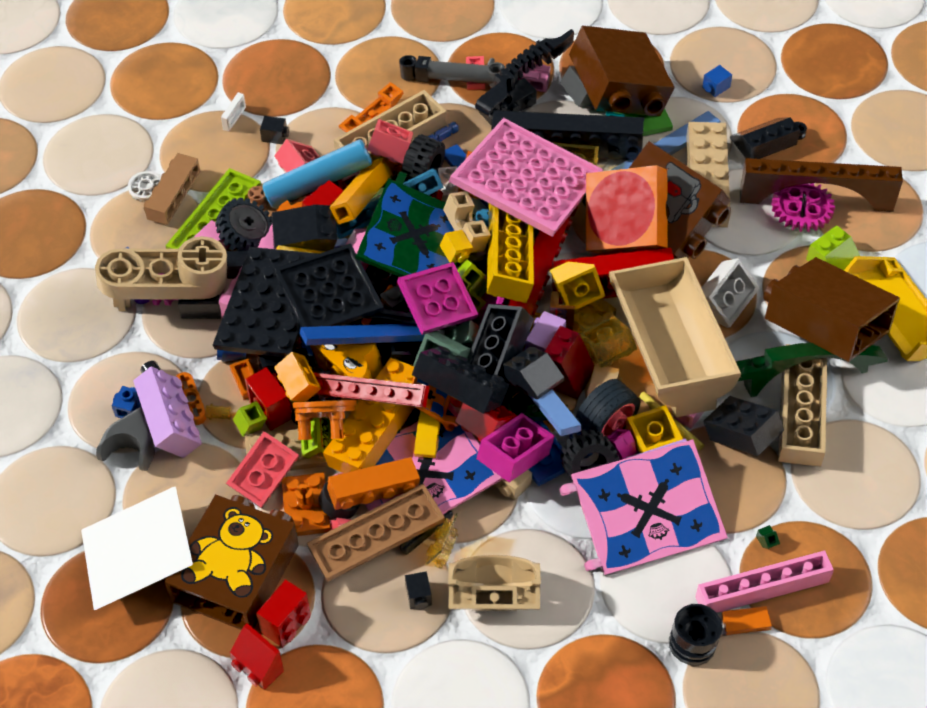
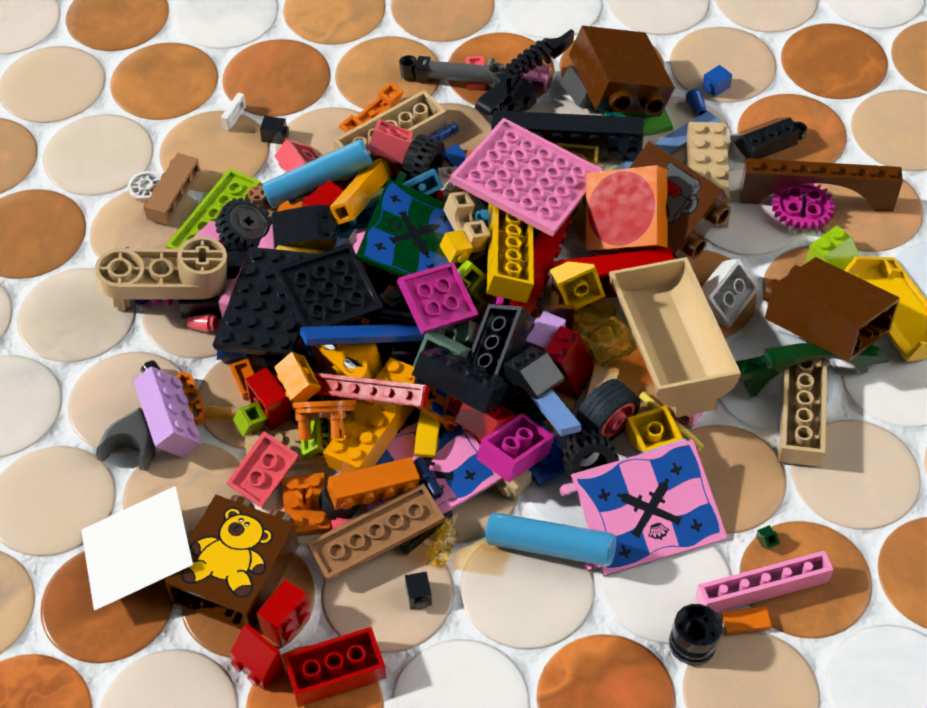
(125, 401): blue brick -> none
(206, 323): none -> coral cone
(334, 666): none -> red brick
(428, 478): none -> dark blue pin
(494, 583): tan piece -> none
(551, 539): none -> dark azure cylinder
(623, 443): dark pink piece -> none
(696, 101): none -> blue cone
(744, 425): black brick -> none

